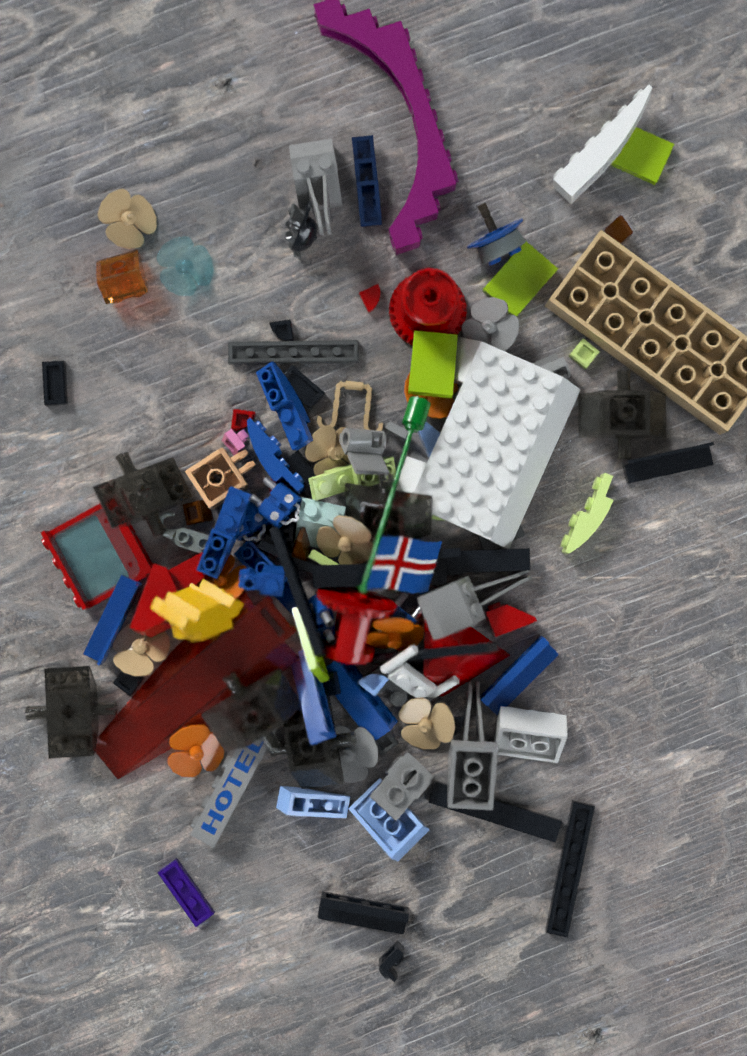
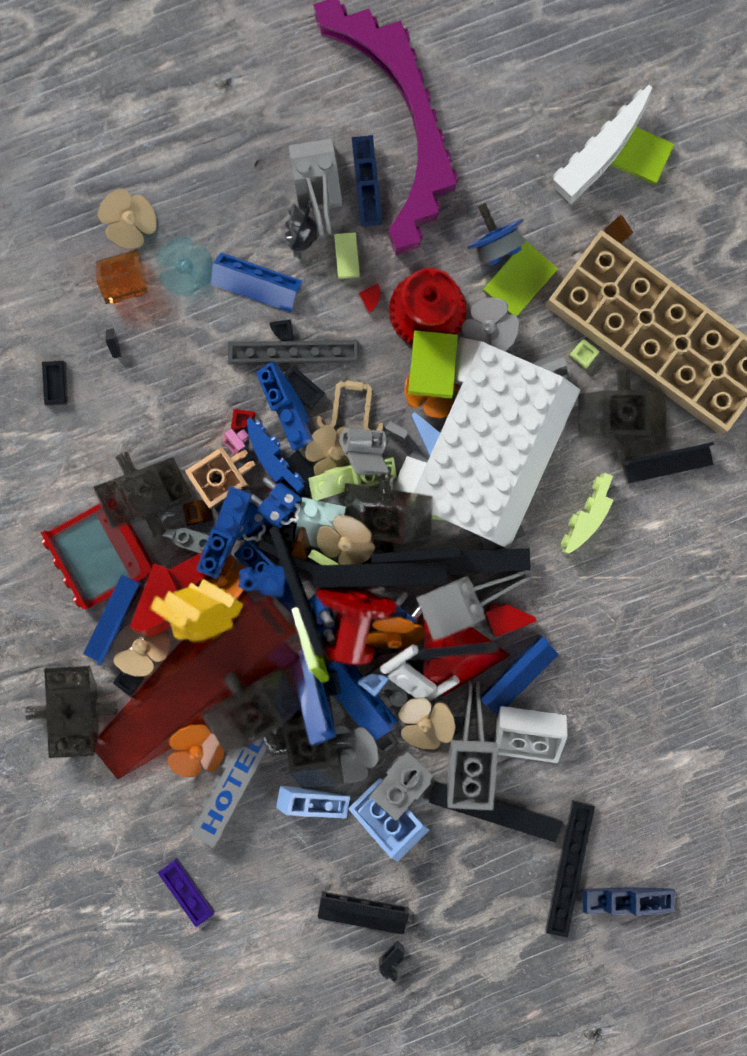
(112, 342): none -> black tile
(255, 282): none -> blue panel
(347, 255): none -> yellowish green tile
(402, 561): flag -> none
(629, 900): none -> dark blue slope

